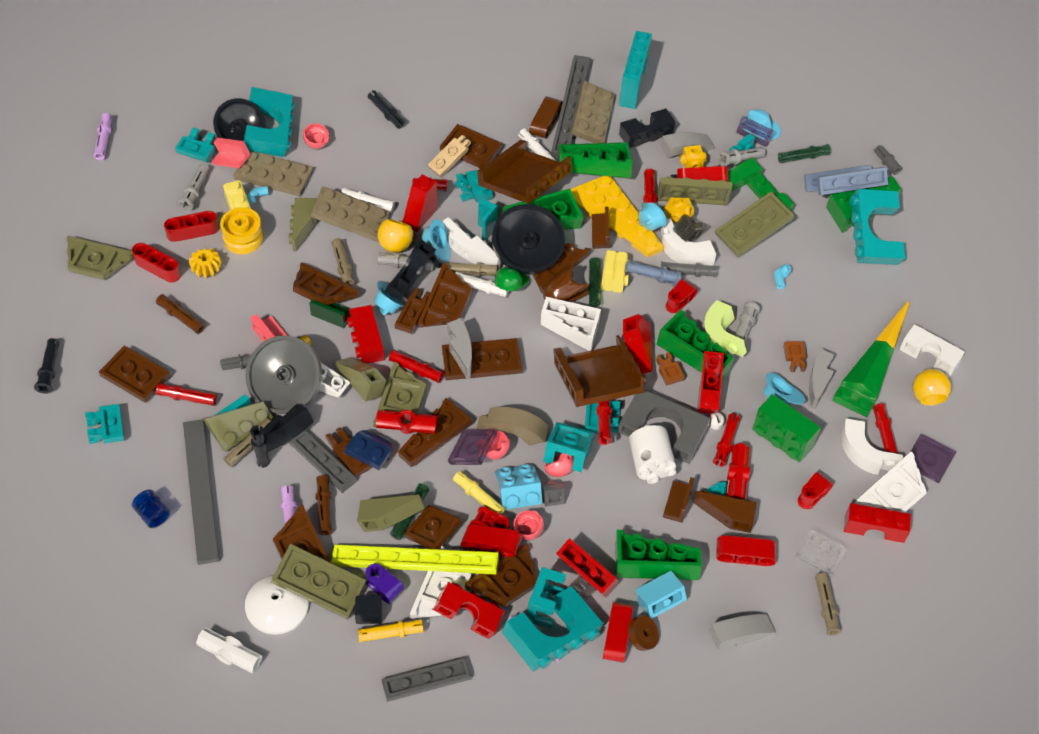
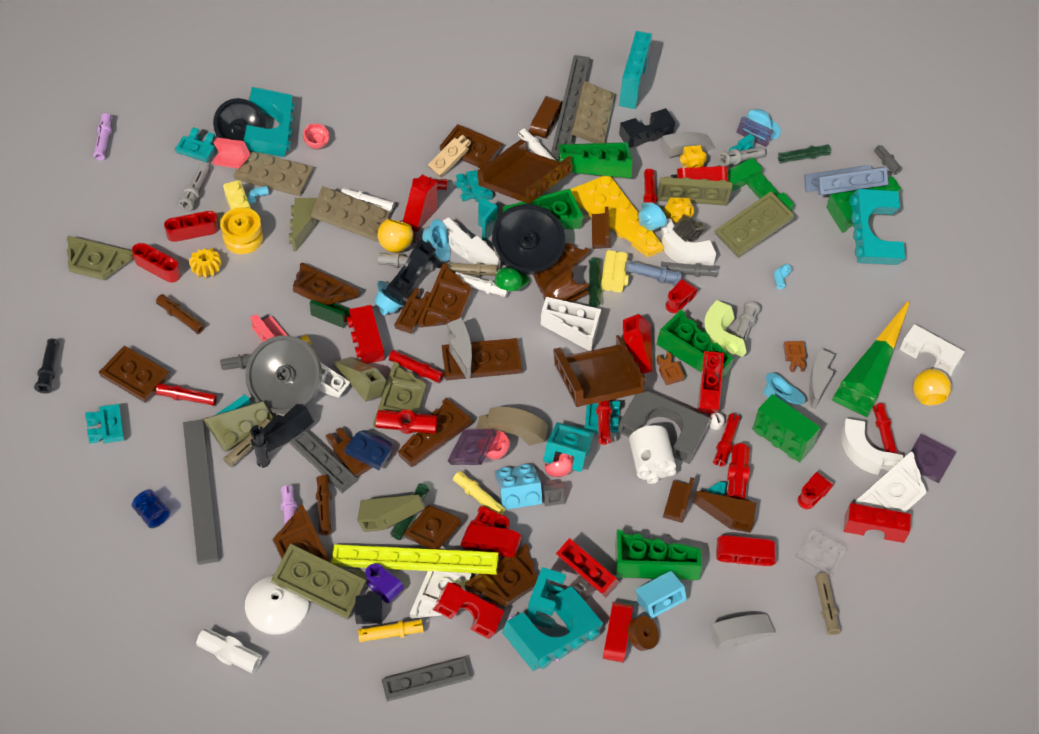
(344, 267): dark tan pin -> none
(389, 113): black pin -> none
(529, 524): coral hair -> none

